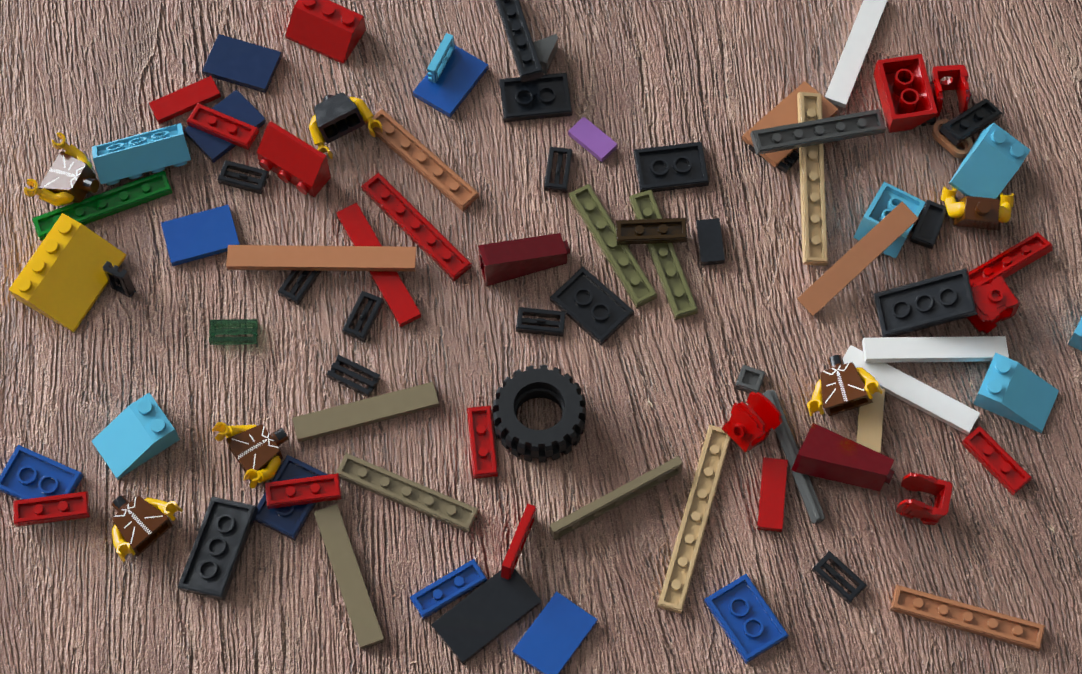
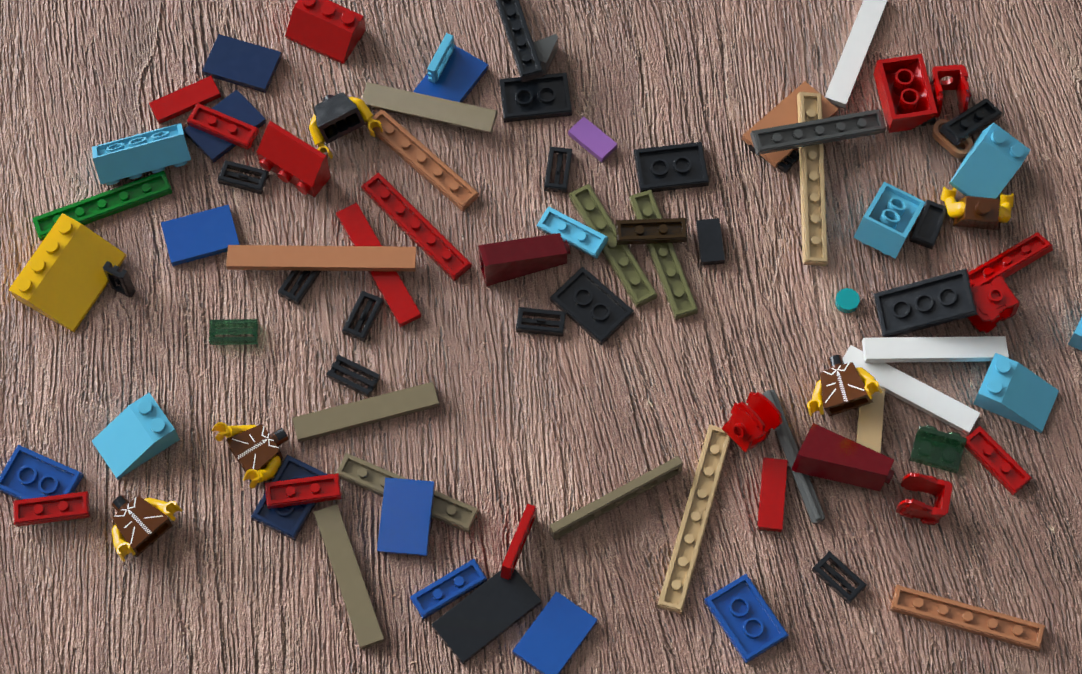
(67, 179): torso -> none
(218, 548): black tile -> none
(406, 516): none -> blue tile
(429, 108): none -> dark tan tile
(482, 442): red tile -> none
(539, 384): black tyre -> none
(574, 232): none -> medium azure tile
(750, 379): dark grey tile -> none
(847, 300): none -> teal tile
(857, 258): nougat tile -> none
(937, 448): none -> clear green bracket

